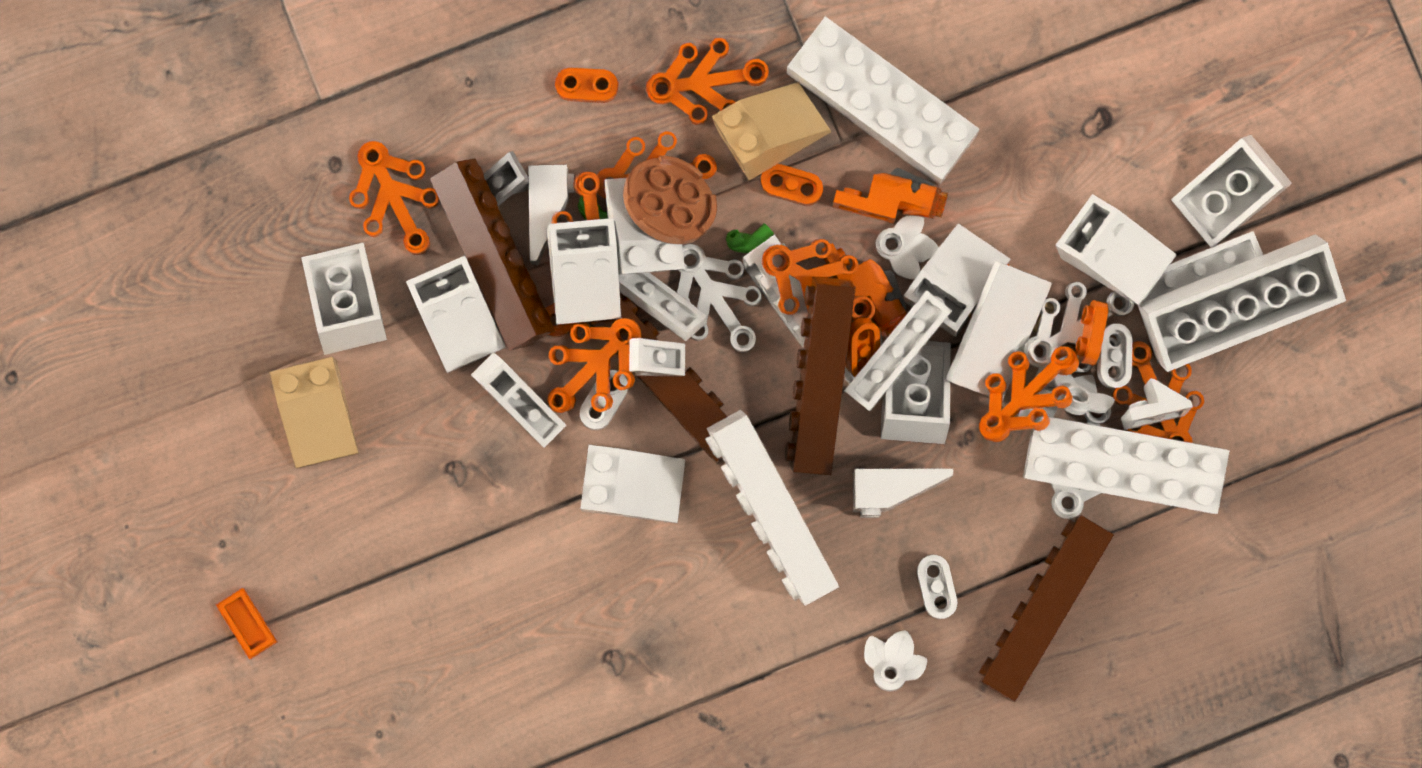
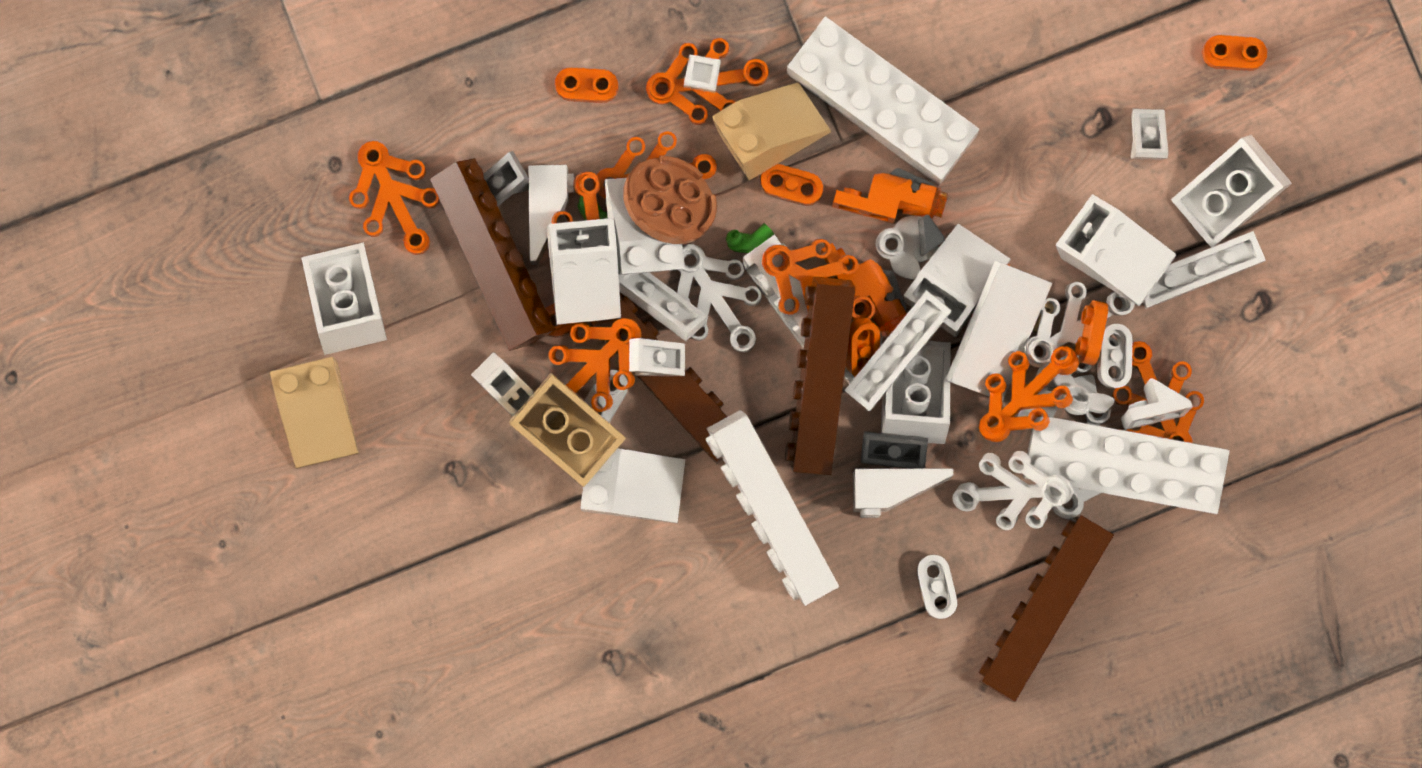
(246, 623): orange tile -> none
(455, 314): white slope -> none
(567, 429): none -> tan slope
(702, 73): none -> white tile
(894, 450): none -> dark grey slope
(895, 656): white plate -> none
(929, 234): none -> dark grey slope
(1016, 490): none -> white plant
(1149, 134): none -> white slope
(1235, 53): none -> orange plate
(1242, 302): white brick -> none

